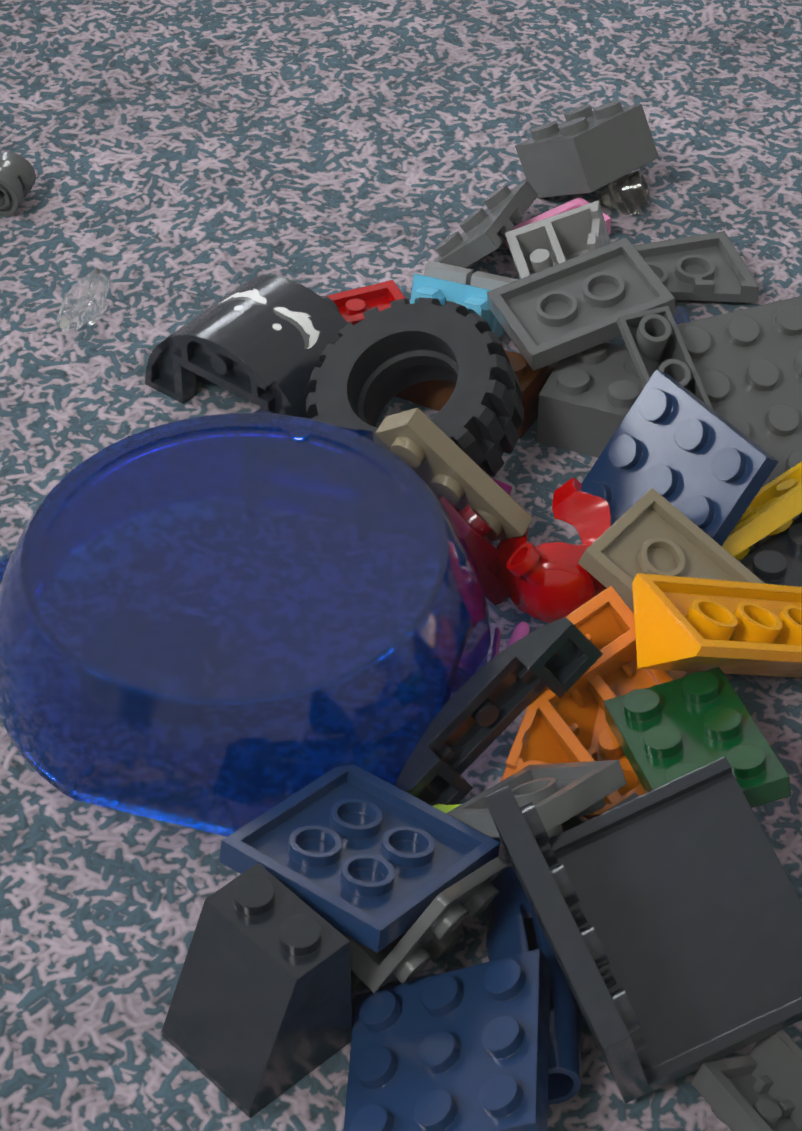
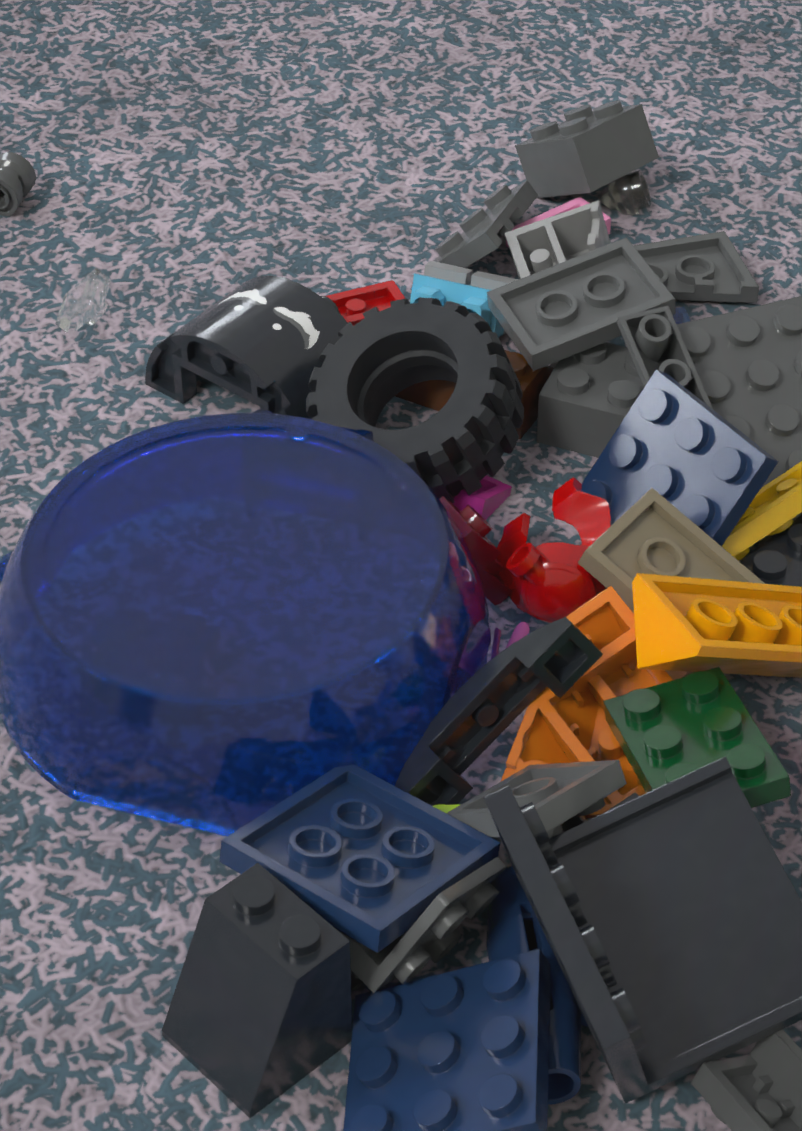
(452, 472): dark tan plate -> none

